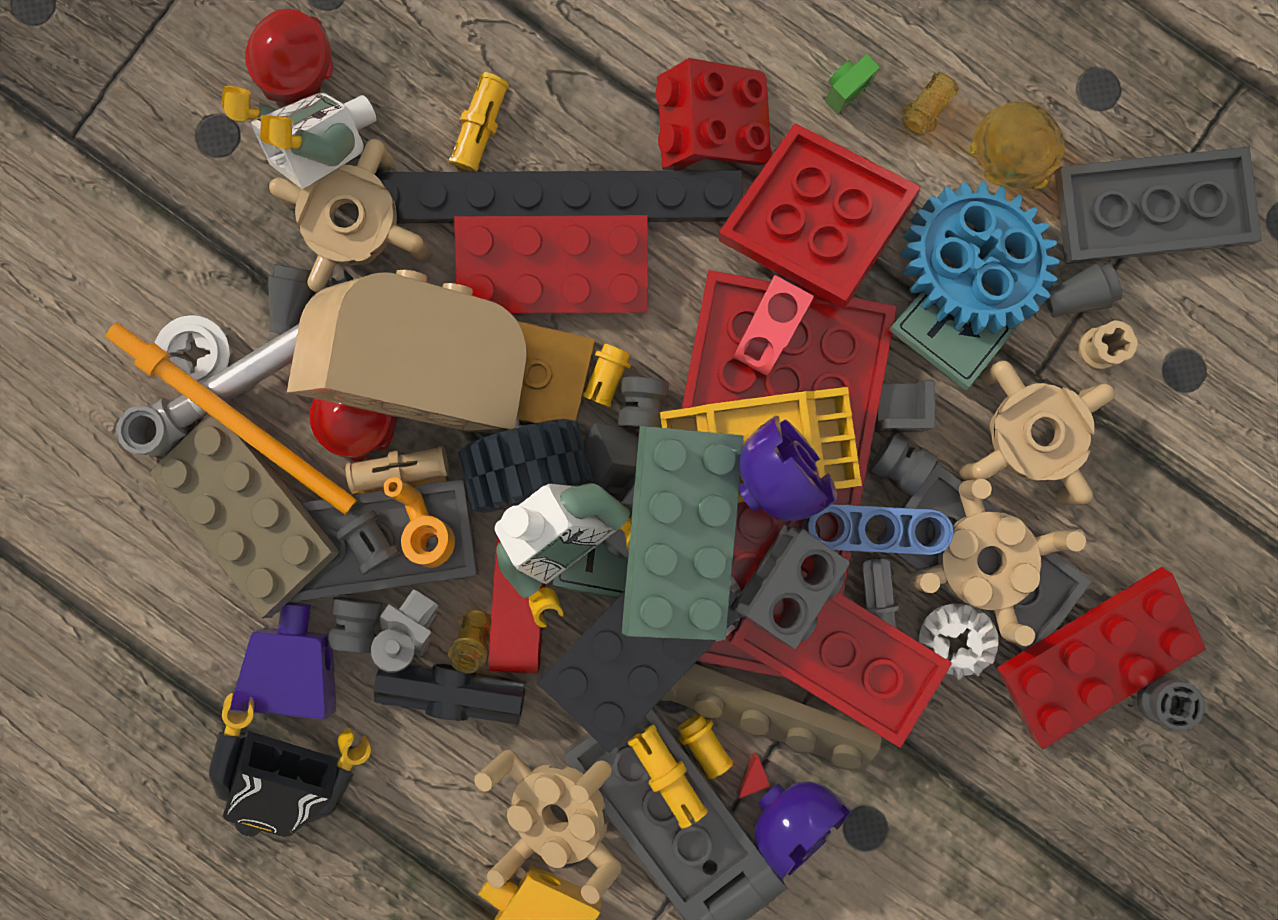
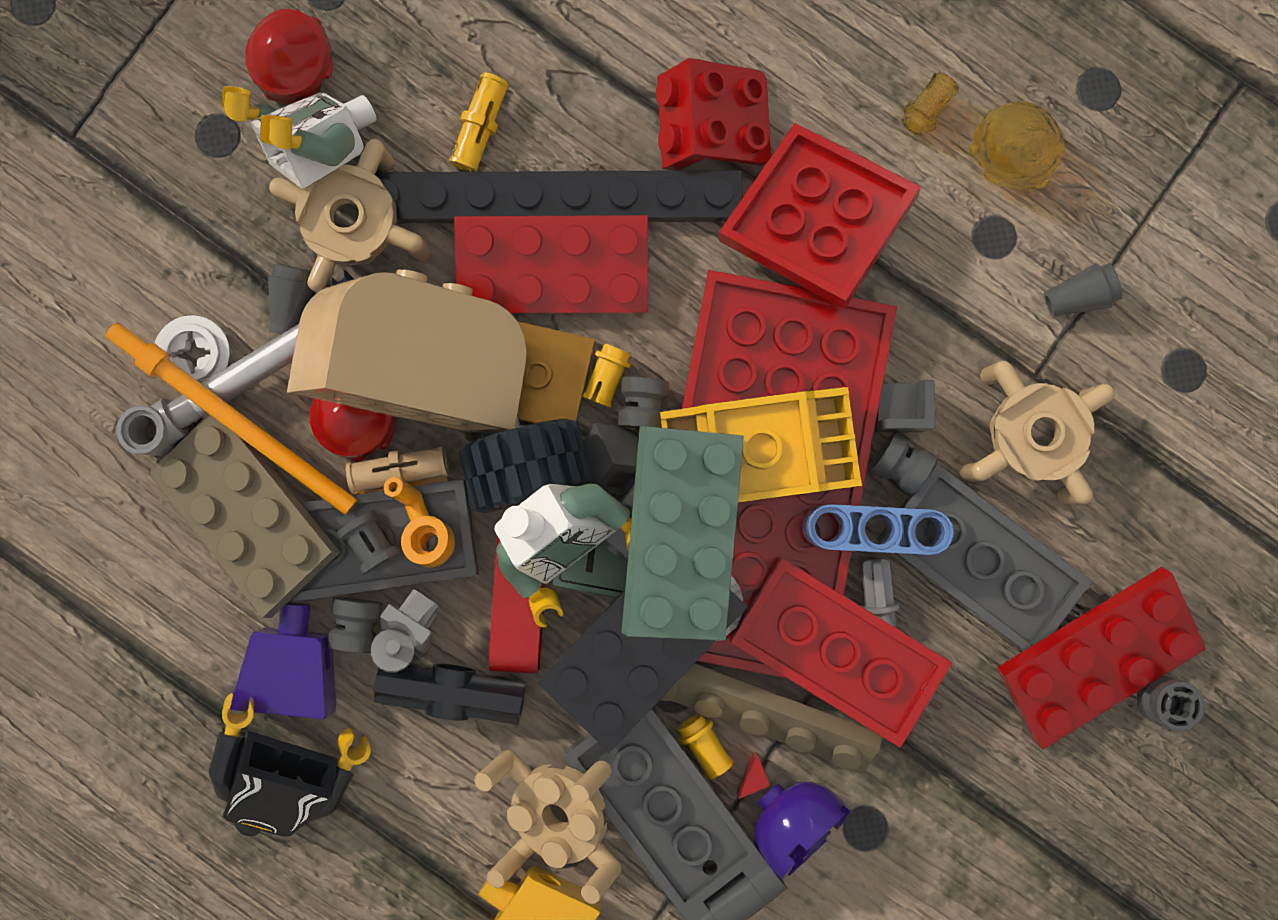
(469, 649): clear yellow pin -> none
(667, 776): yellow pin -> none
(772, 325): coral leg -> none
(780, 577): dark grey brick -> none
(783, 474): dark purple cylinder -> none
(850, 82): bright green plate -> none
(953, 352): sand green piece -> none
(953, 620): white gear -> none
(999, 227): dark azure gear -> none
(1019, 561): tan plate -> none
(1118, 336): tan bush -> none
(1157, 205): dark grey plate -> none

